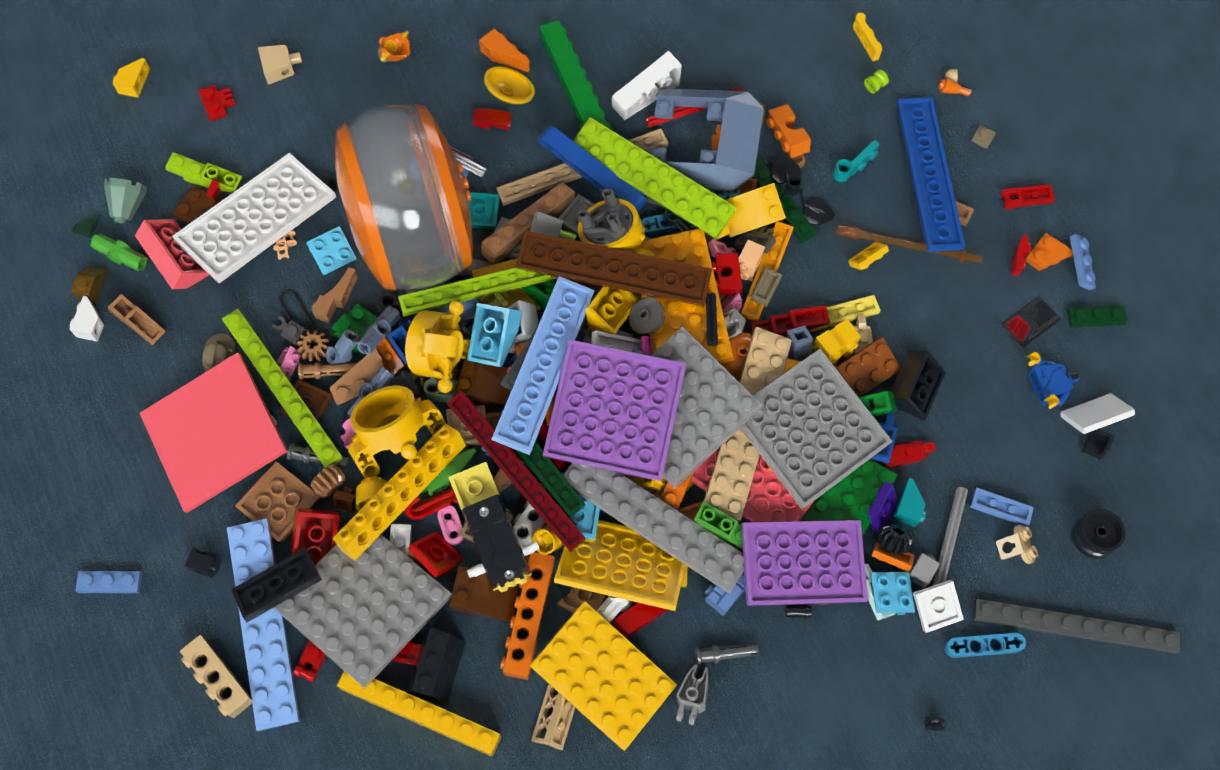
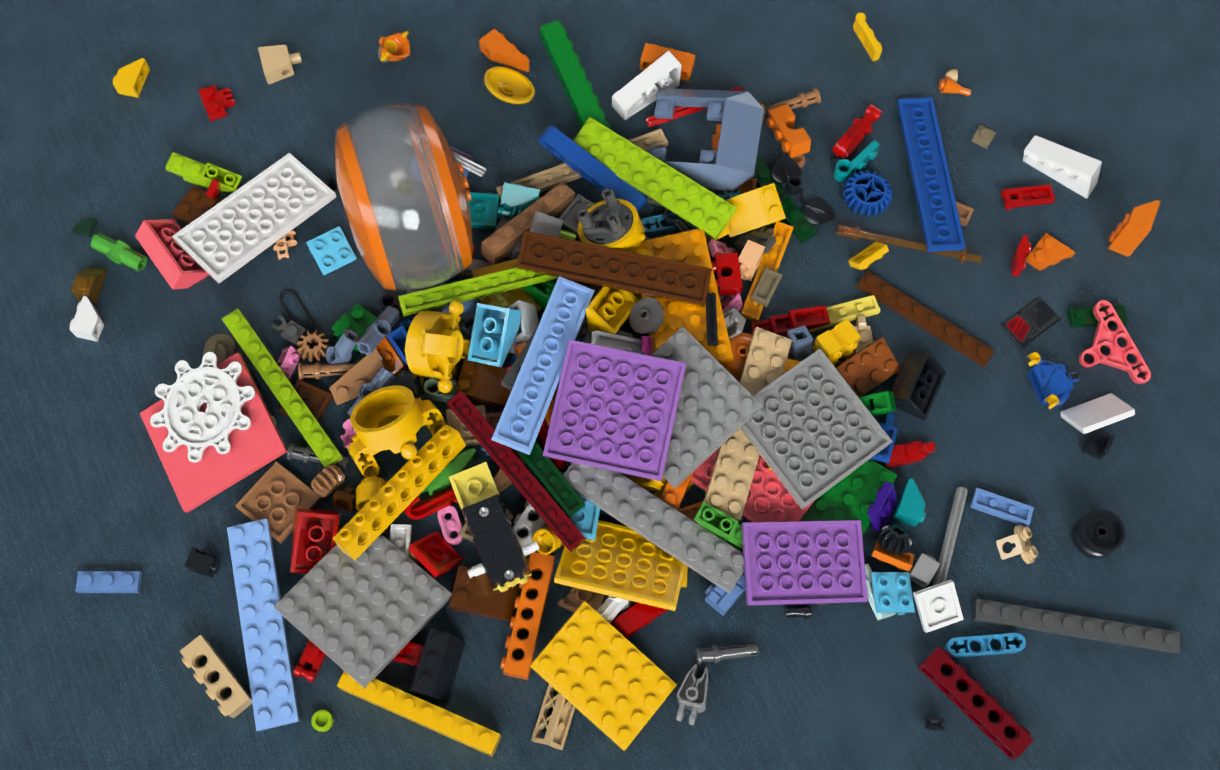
(123, 198): sand green cone -> none
(136, 319): medium nougat slope -> none
(183, 403): none -> white plate
(276, 585): black plate -> none
(322, 720): none -> lime tile
(337, 297): medium nougat slope -> none
(490, 117): red slope -> none
(516, 199): none -> teal hinge
(653, 52): none -> orange arch
(801, 100): none -> medium nougat pin
(856, 191): none -> blue gear
(857, 133): none -> red piece
(876, 81): lime wheel -> none
(926, 319): none -> reddish brown plate
(1013, 746): none -> dark red brick
(1063, 165): none -> white wedge
(1083, 262): medium blue plate -> none
(1117, 354): none -> coral beam
(1133, 228): none -> orange slope

